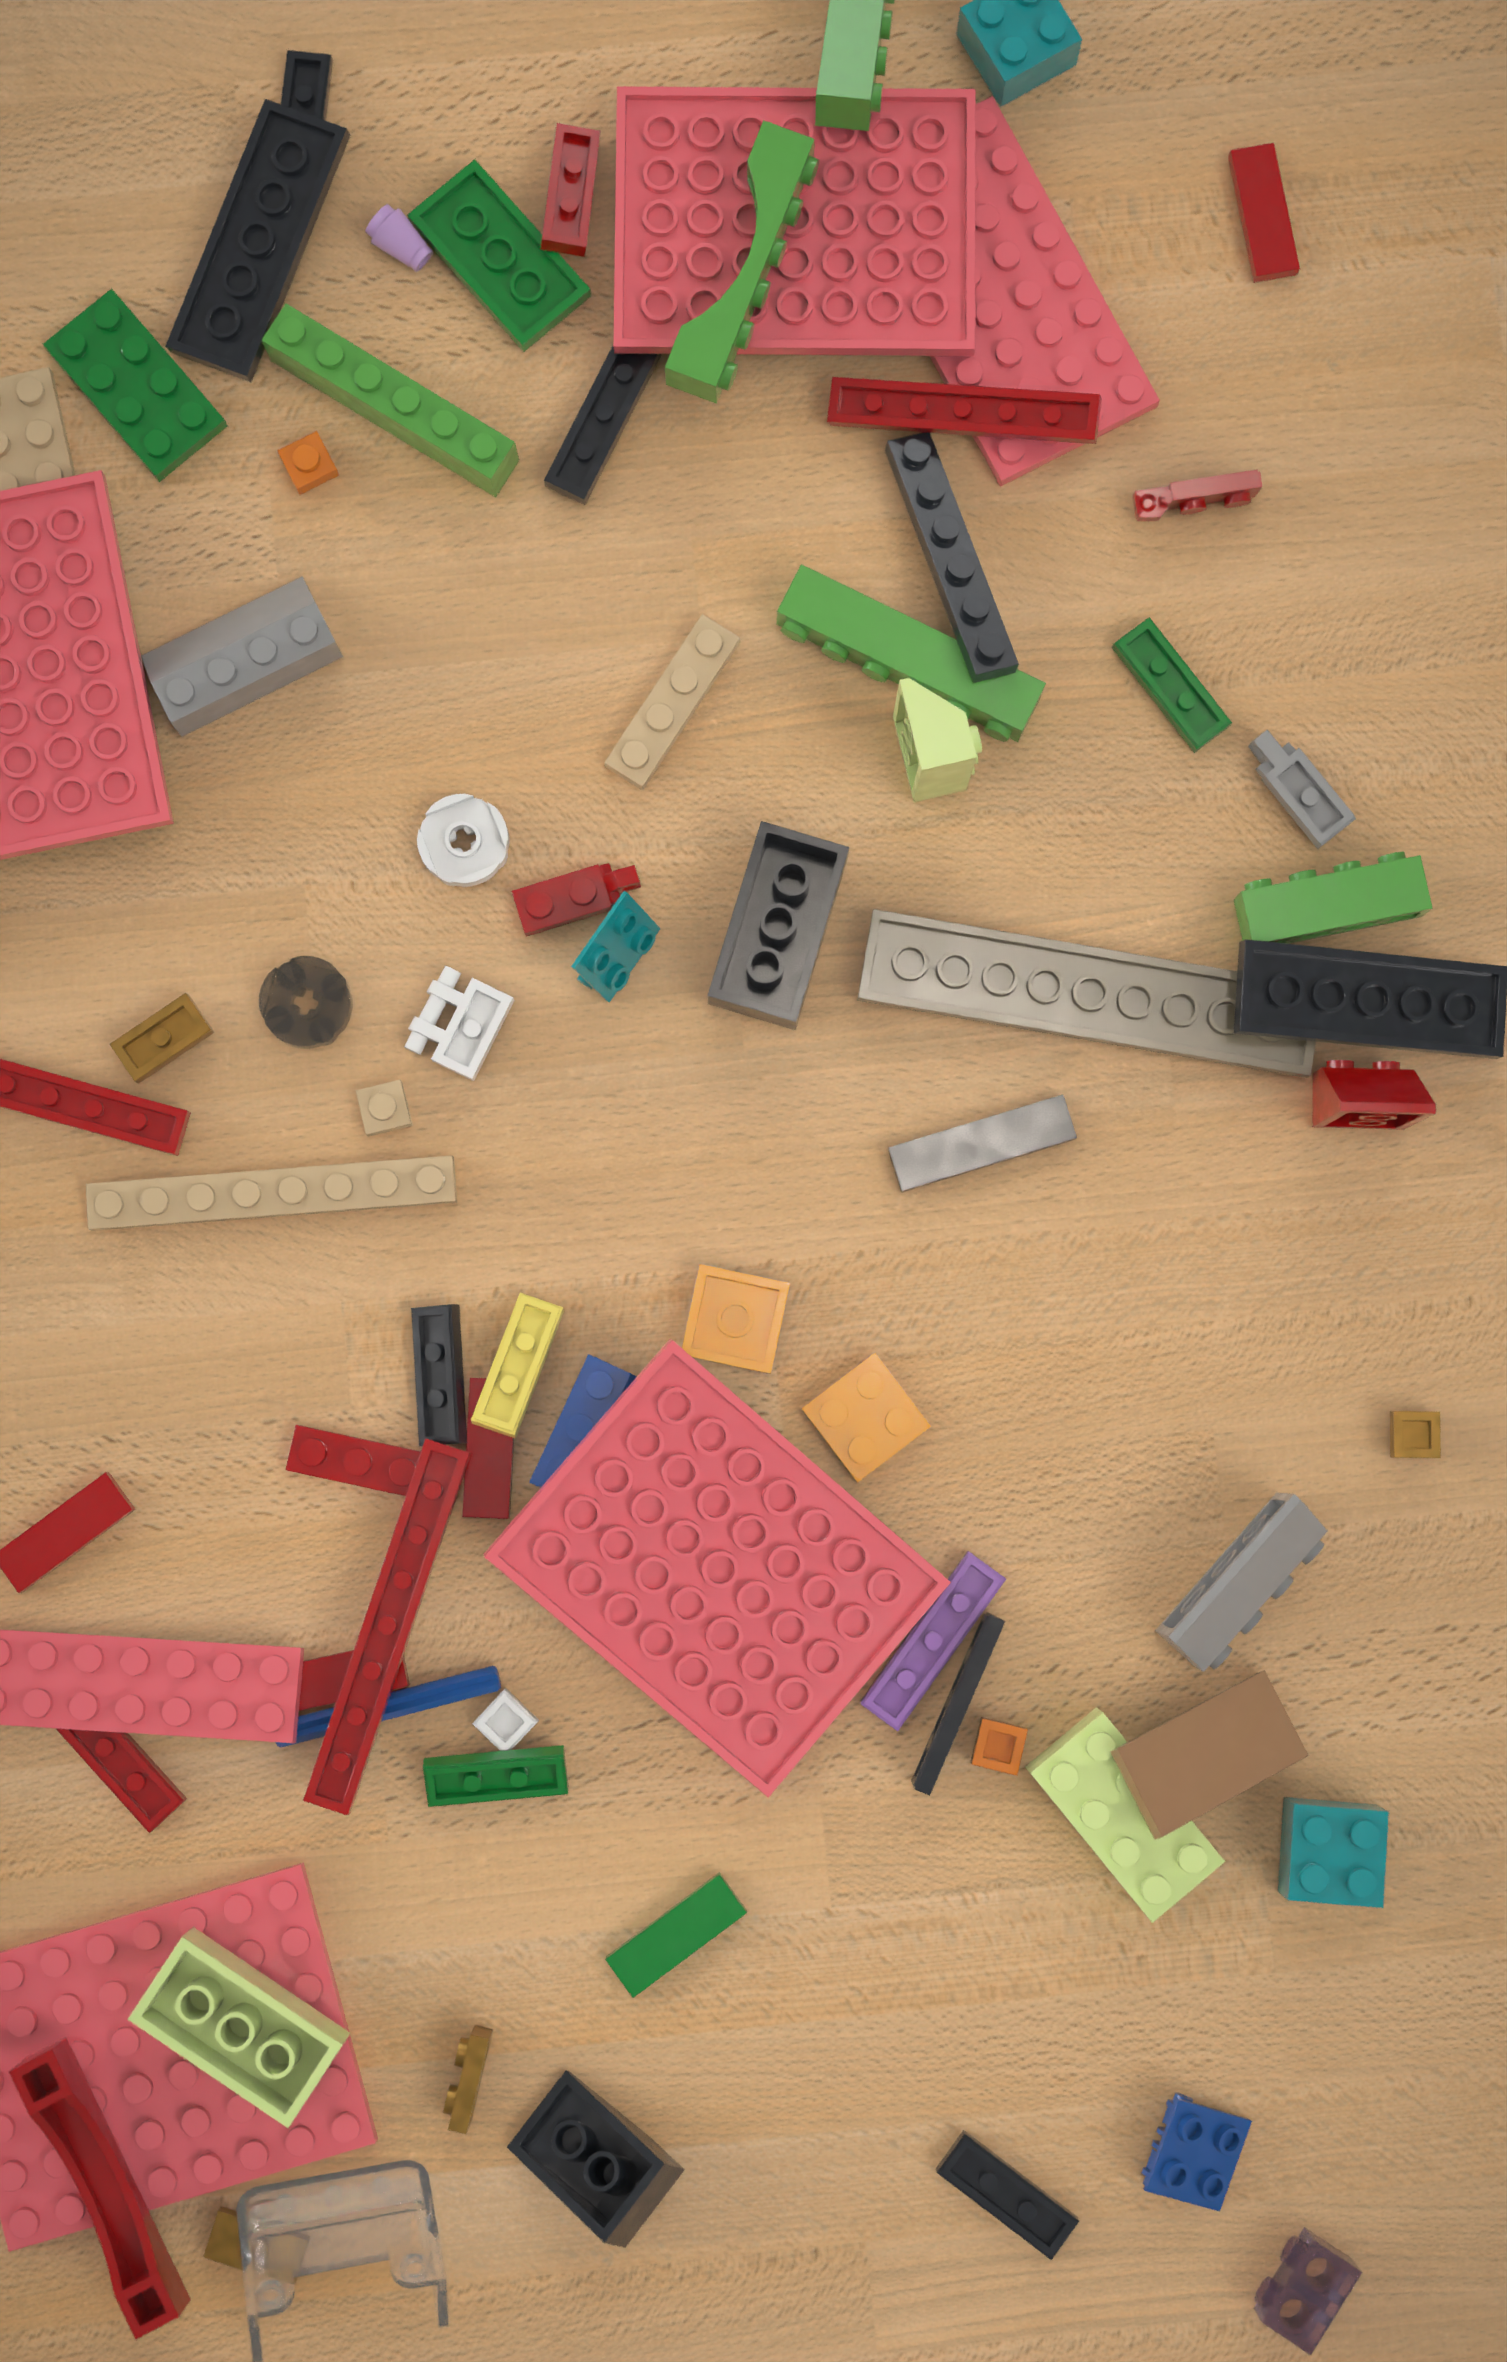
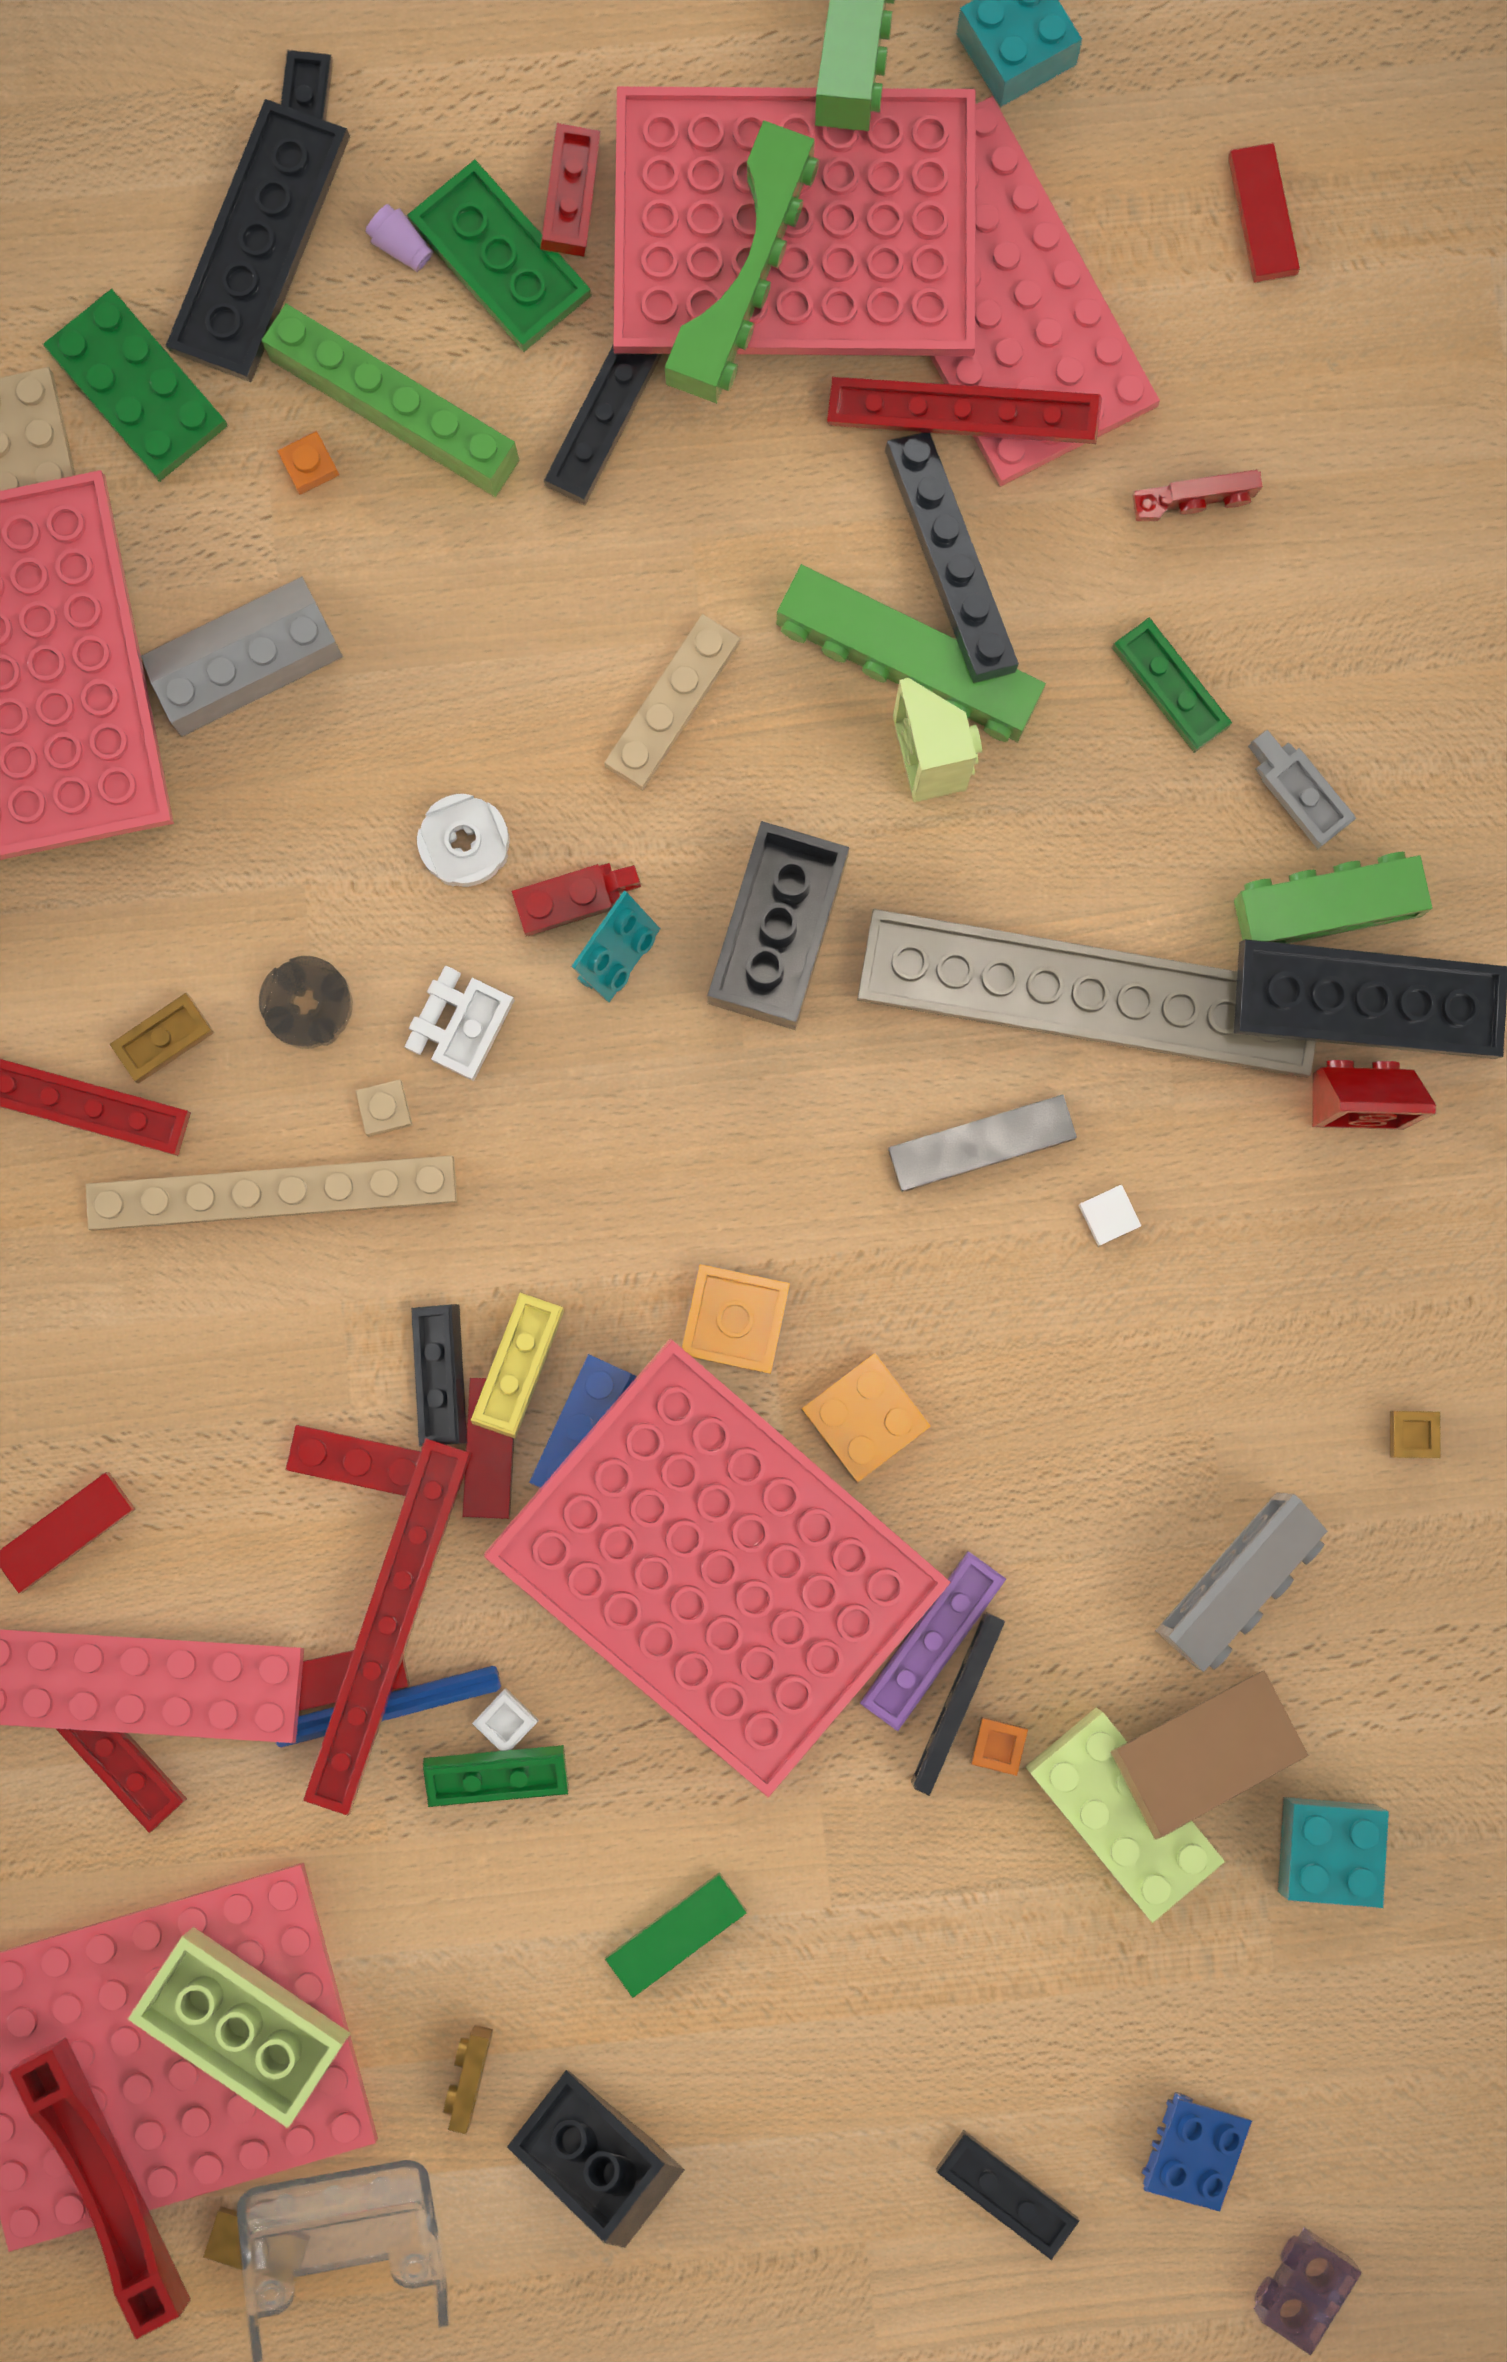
(1109, 1215): none -> white tile

